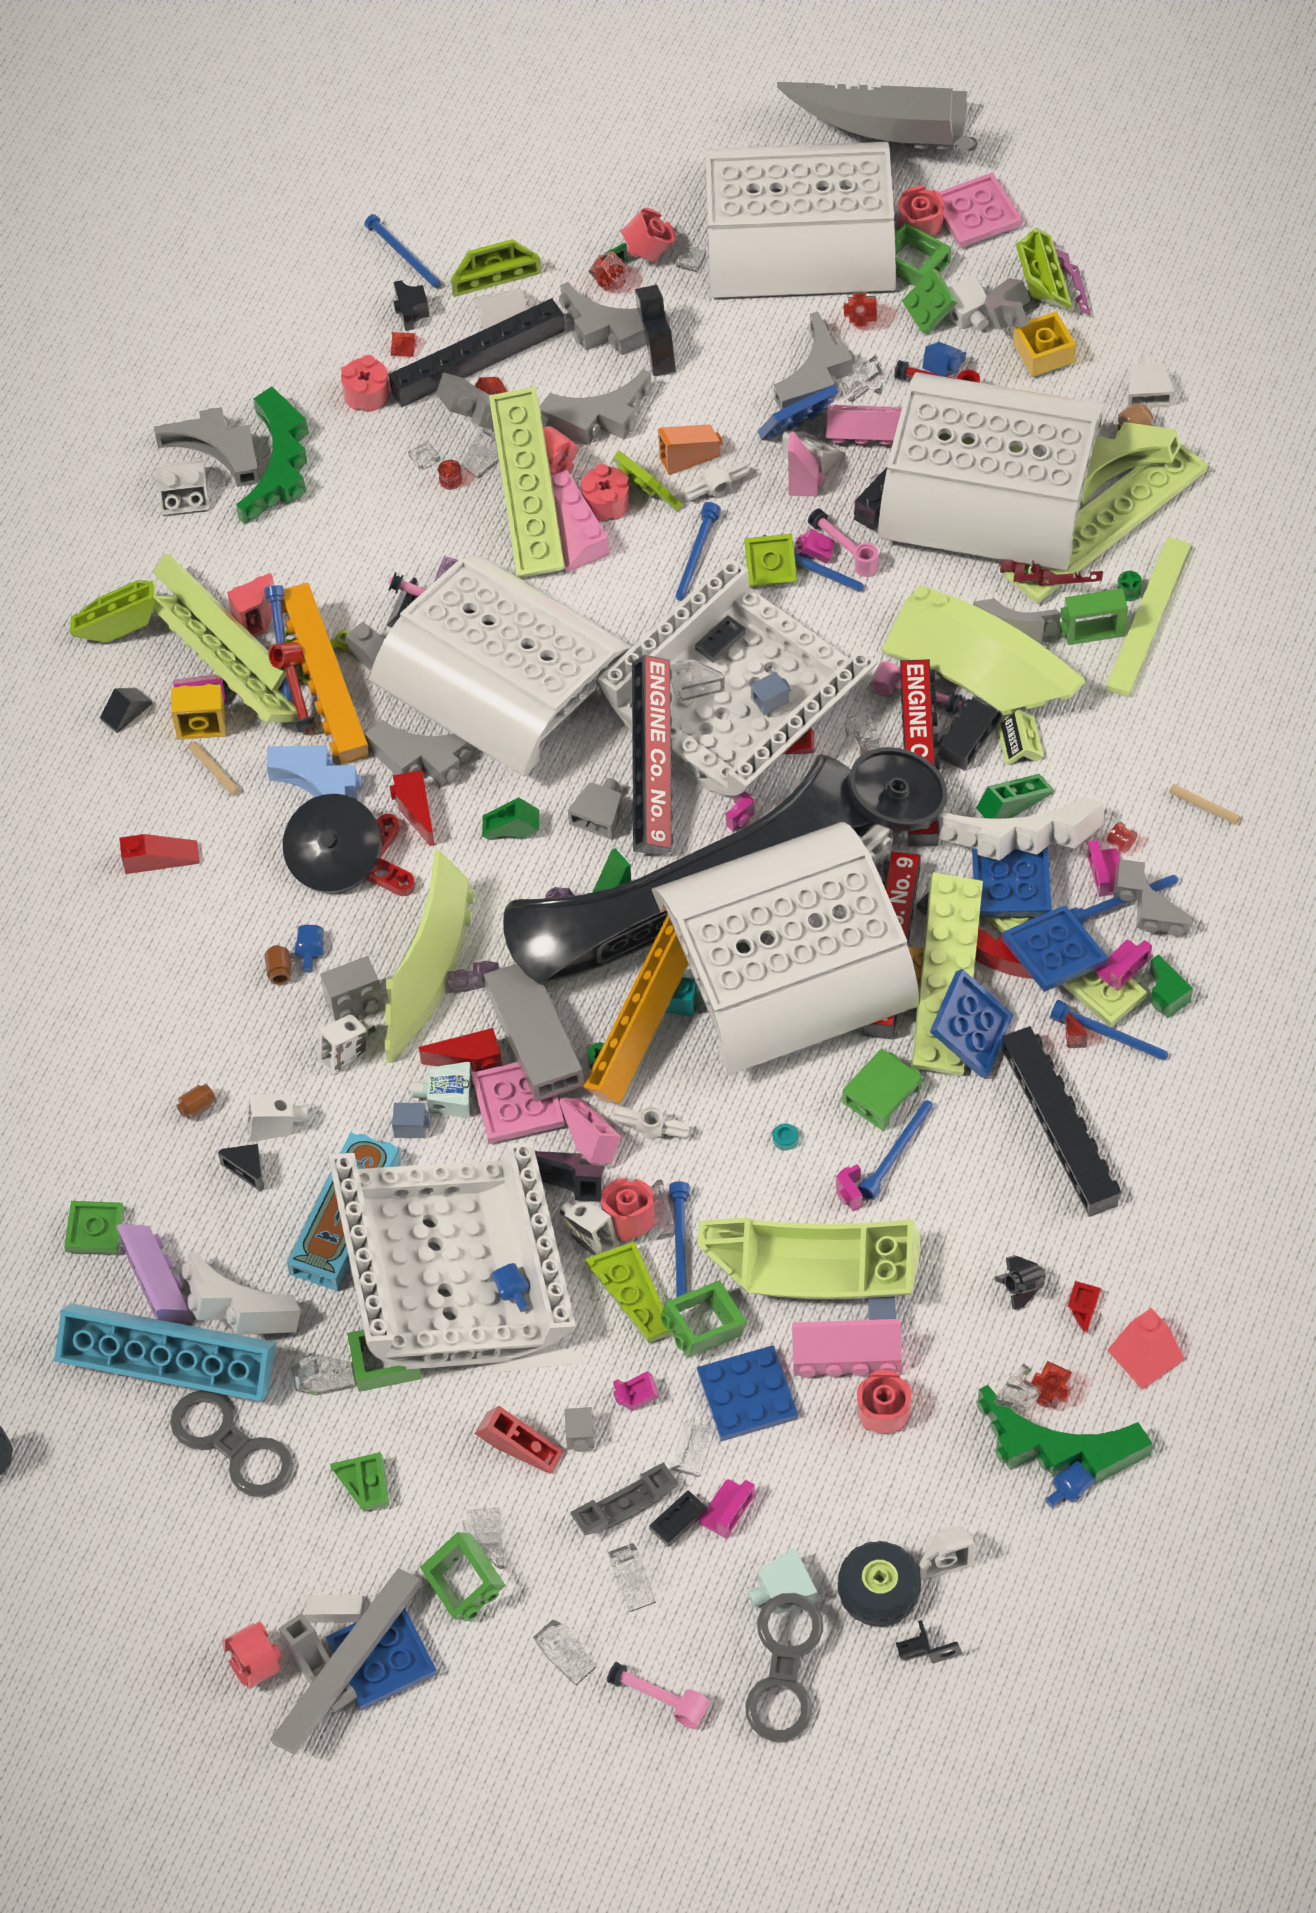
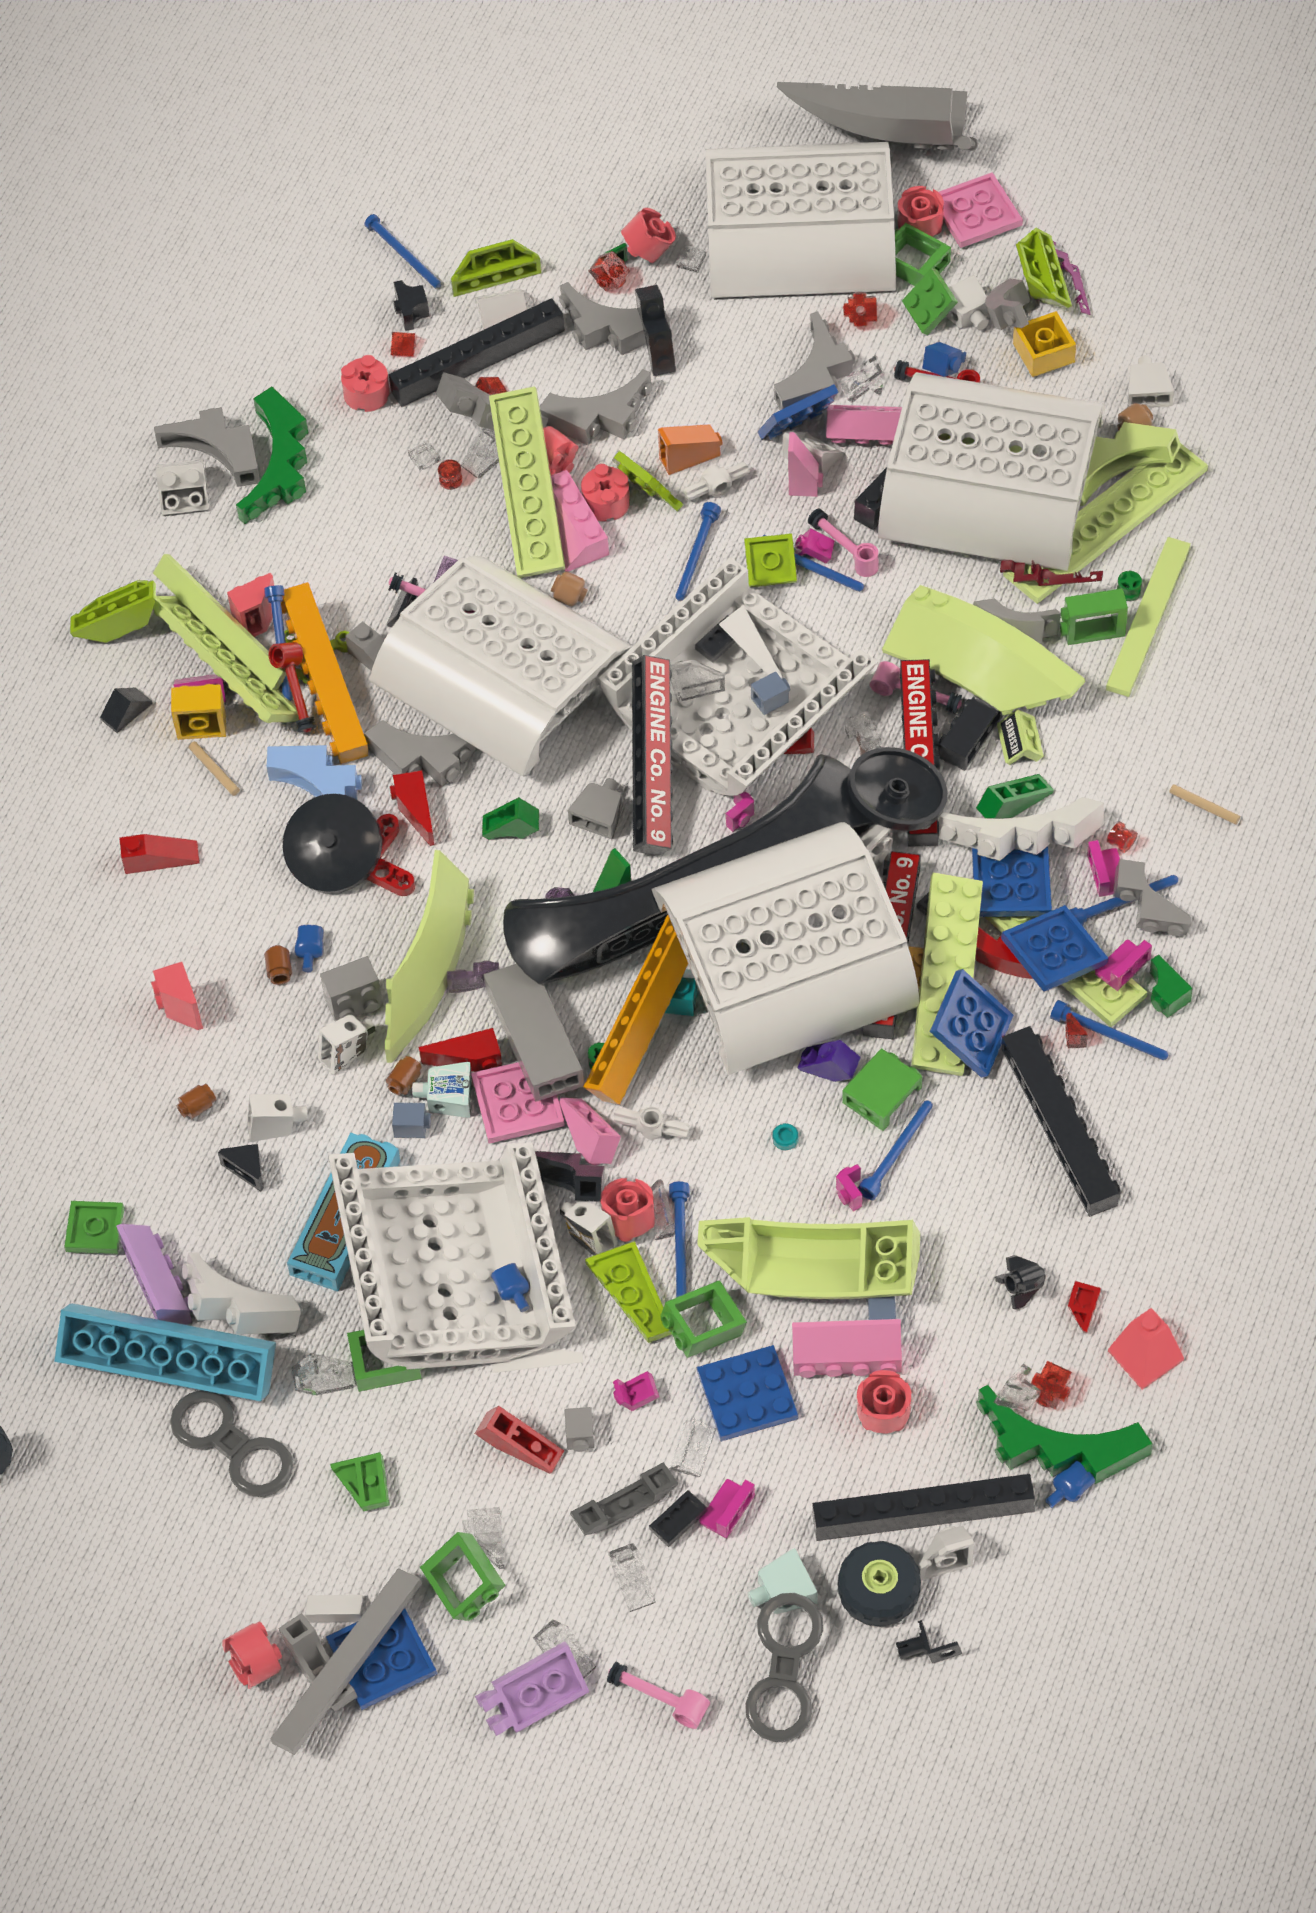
(176, 996): none -> coral slope
(403, 1075): none -> dark orange brick
(534, 1690): none -> lavender tile
(569, 589): none -> medium nougat head
(745, 634): none -> white sticker
(830, 1061): none -> dark purple slope
(923, 1507): none -> black brick

